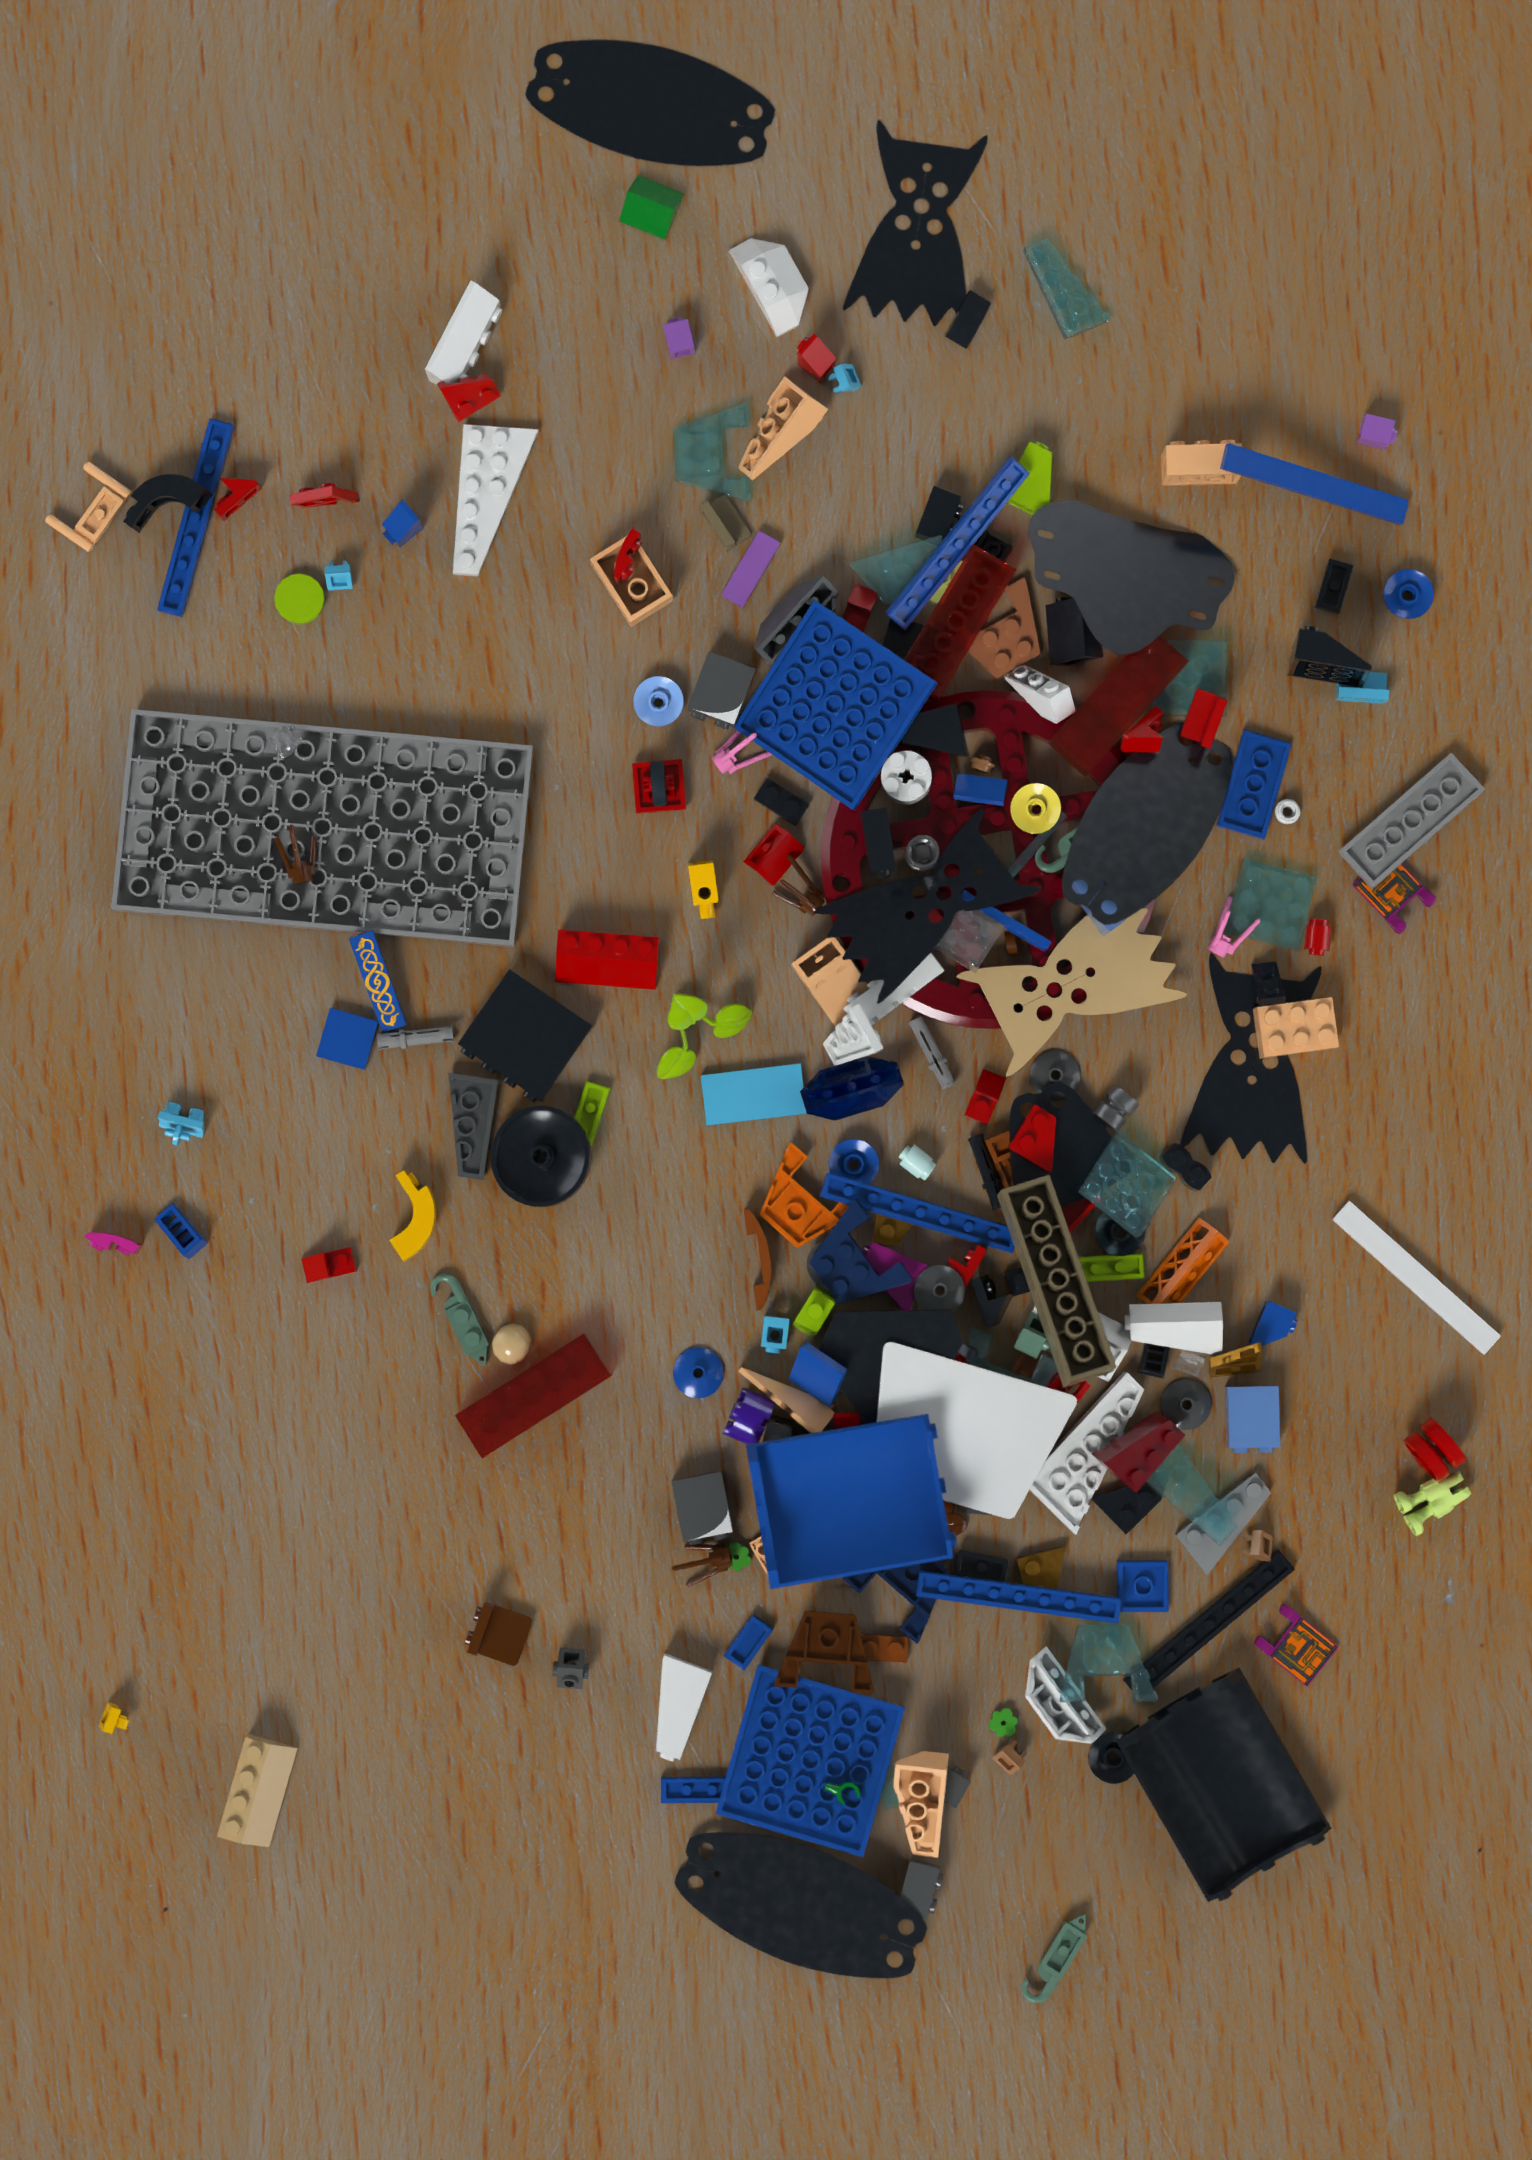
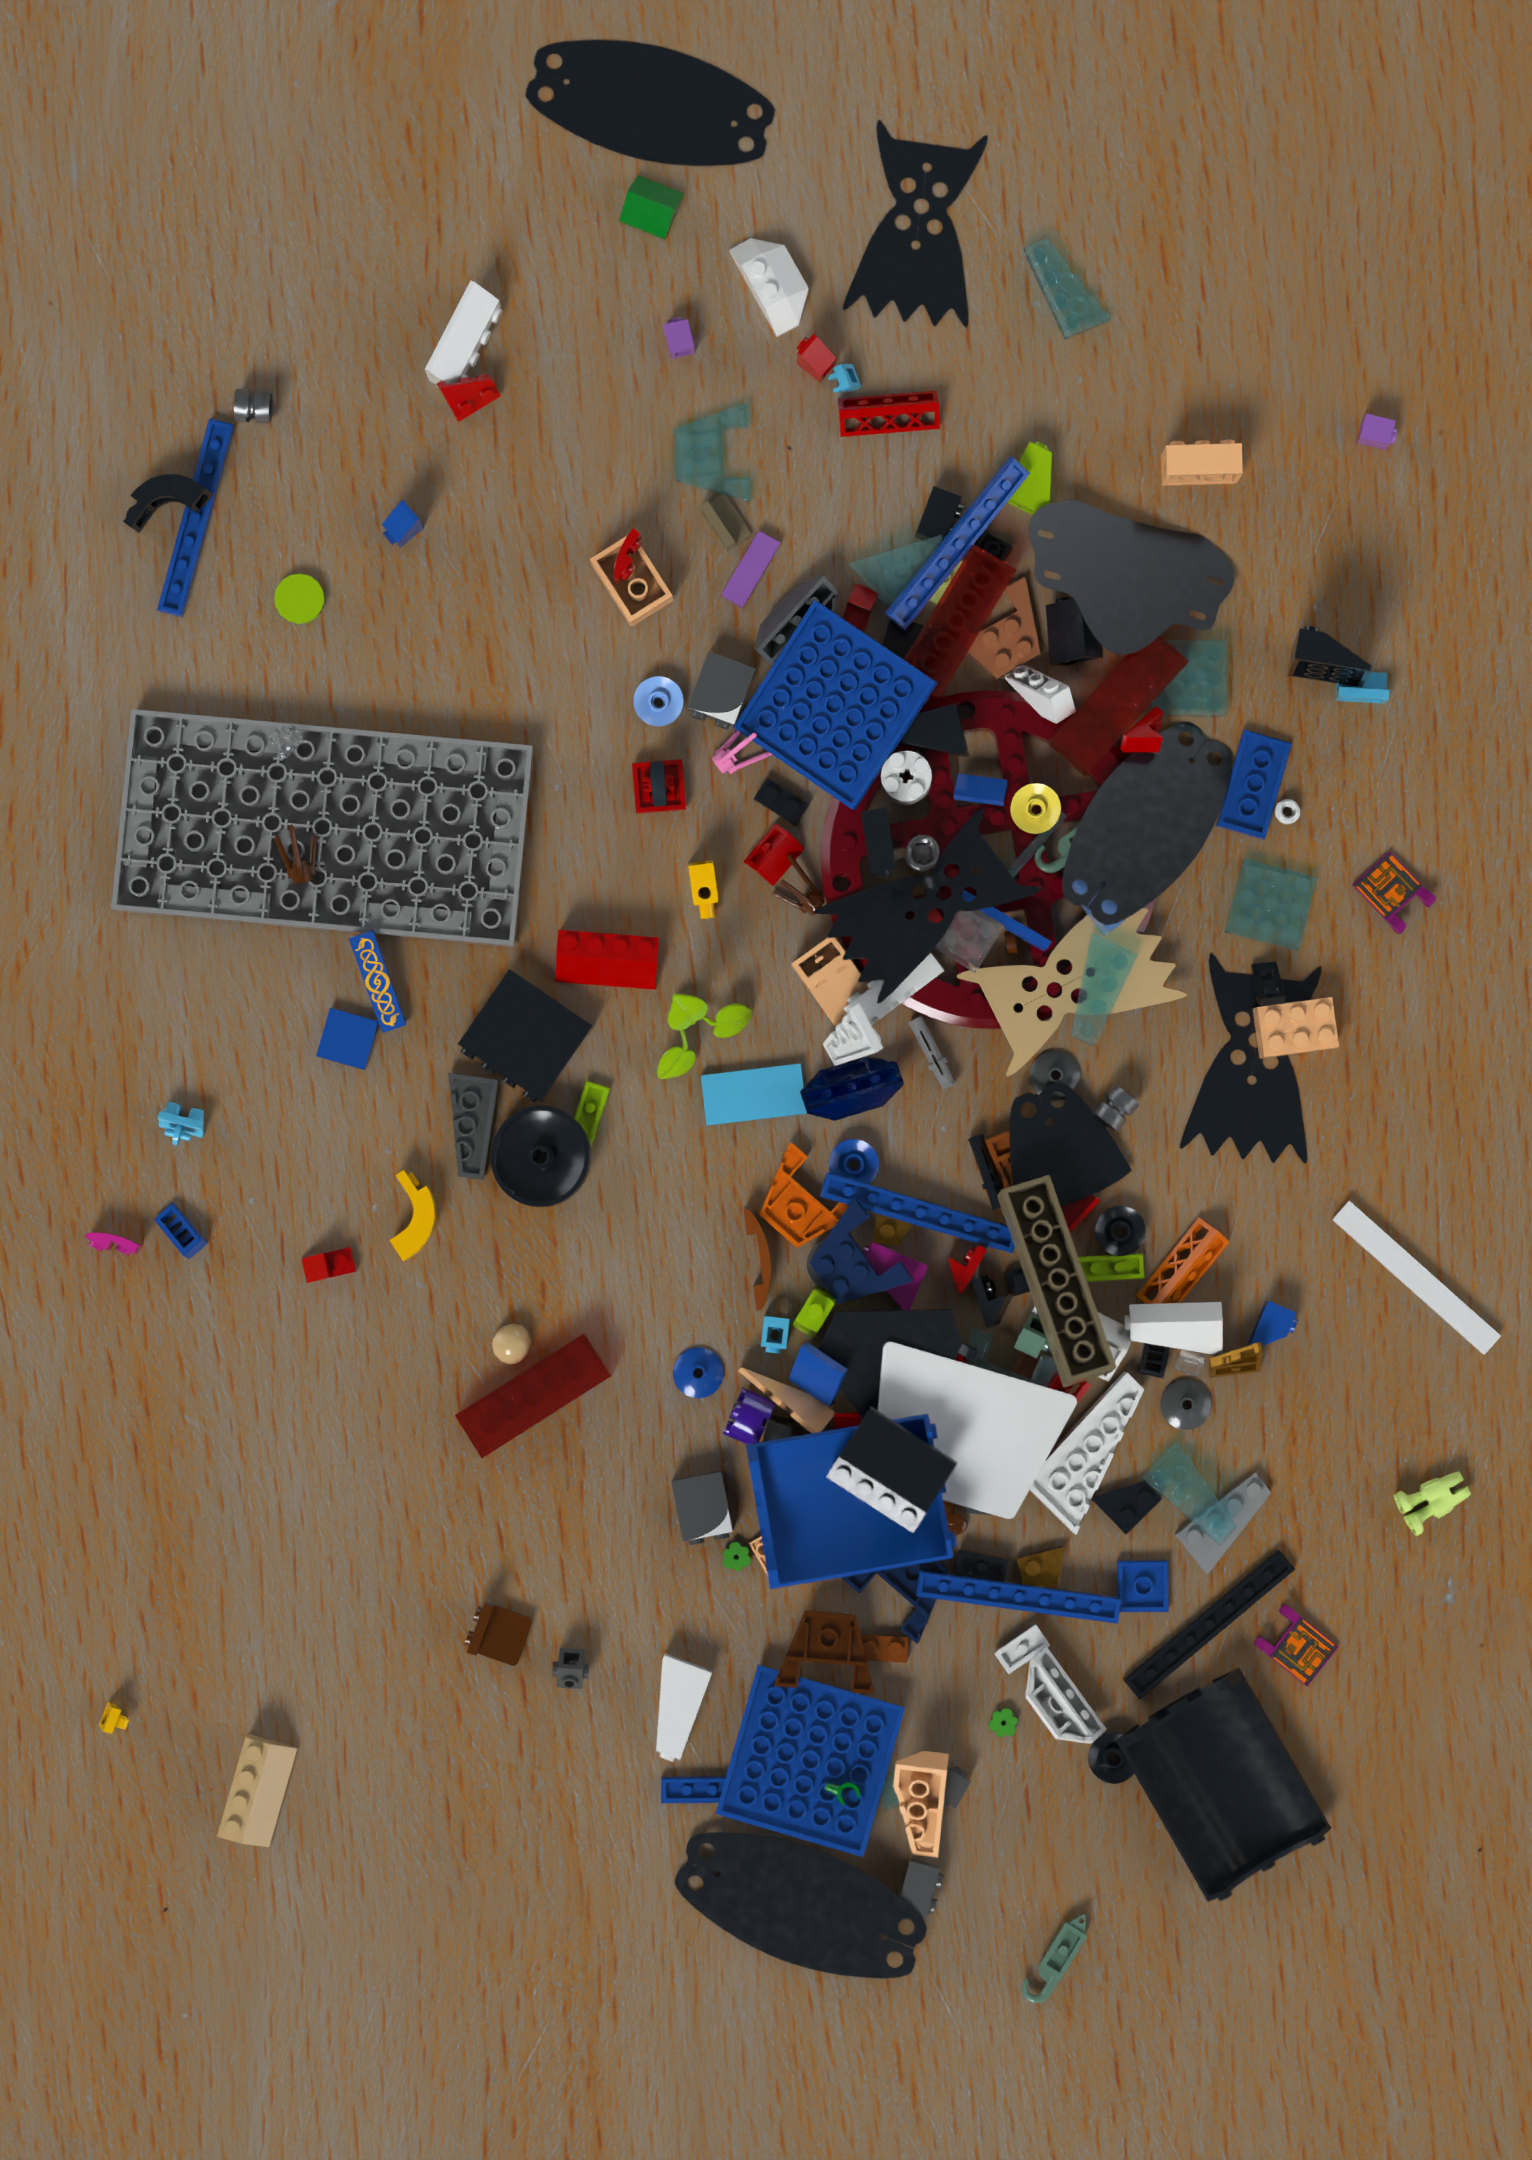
(98, 515): light nougat plate -> none
(241, 491): red slope -> none
(253, 406): none -> flat silver wheel
(323, 496): red wing -> none
(338, 576): medium azure tile -> none
(416, 1037): light grey pin -> none
(463, 1319): sand green plate -> none
(488, 477): white wing -> none
(719, 1558): reddish brown plant -> none
(748, 1642): blue tile -> none
(788, 420): light nougat wedge -> none
(889, 405): none -> red fence
(891, 1469): none -> black slope
(917, 1162): light aqua brick -> none
(931, 1278): dark grey dish -> none
(968, 319): black slope -> none
(982, 764): medium nougat plate -> none
(985, 1096): red slope -> none
(1009, 1758): medium nougat tile -> none
(1021, 1648): none -> white plate
(1036, 1138): red wing -> none
(1102, 980): none -> clear light blue wing
(1105, 1652): clear light blue wing -> none
(1127, 1184): clear light blue plate -> none
(1141, 1450): dark red wedge -> none
(1190, 1172): black brick -> none
(1203, 717): red panel -> none
(1220, 943): bright pink plant -> none
(1252, 1418): medium blue brick -> none
(1260, 1545): medium nougat tile -> none
(1314, 484): blue tile -> none
(1317, 937): red brick -> none
(1333, 586): black plate -> none
(1411, 821): light grey plate -> none
(1417, 585): blue dish -> none
(1432, 1452): red wheel -> none

